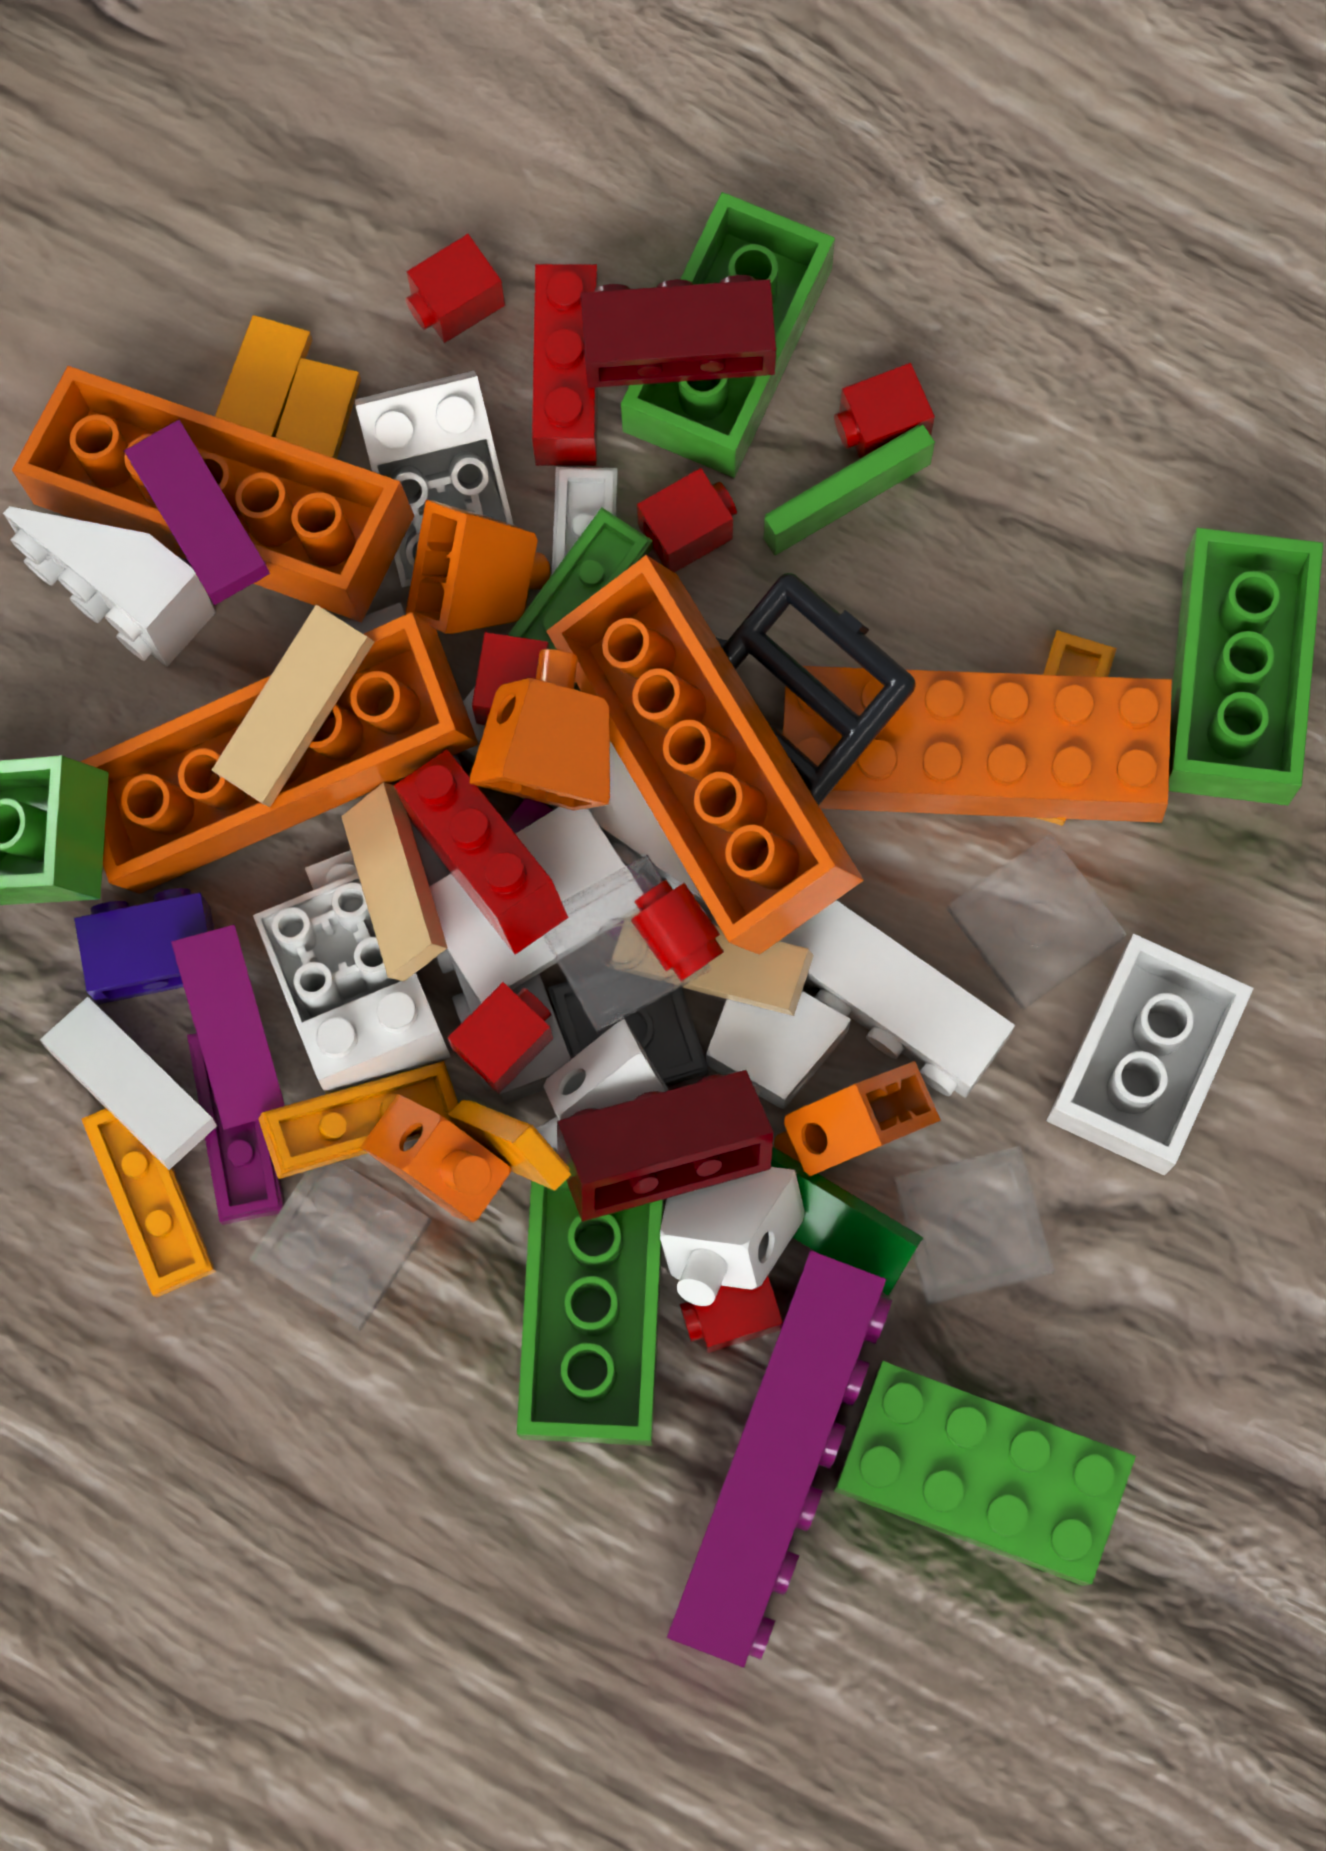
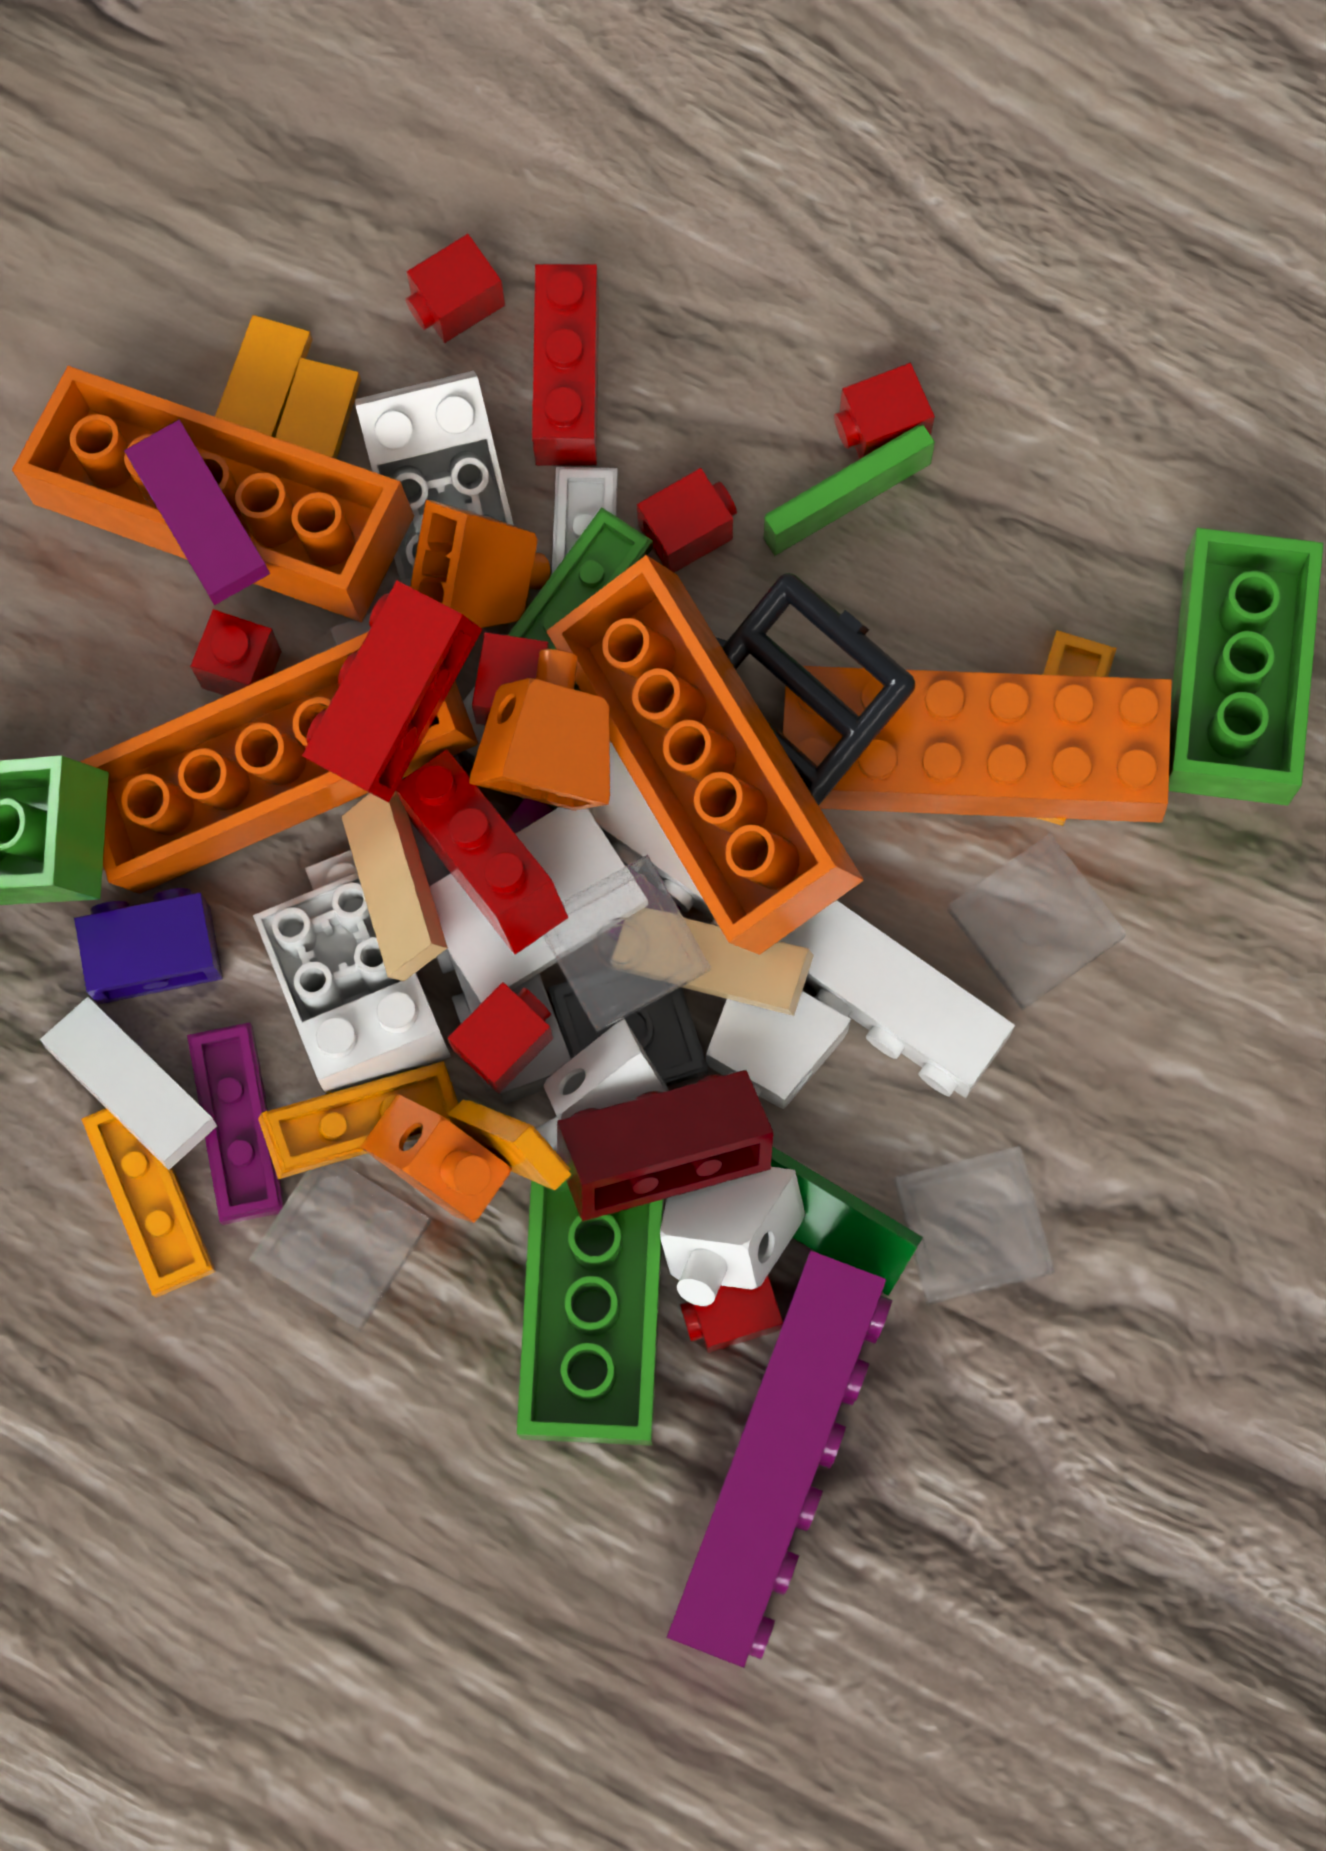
(117, 576): white slope -> none
(228, 1025): magenta tile -> none
(234, 654): none -> red brick
(293, 706): tan tile -> none
(391, 690): none -> red brick
(676, 929): red brick -> none
(678, 332): dark red brick -> none
(719, 417): bright green brick -> none
(846, 1126): orange torso -> none
(985, 1474): bright green brick -> none
(1150, 1055): white brick -> none

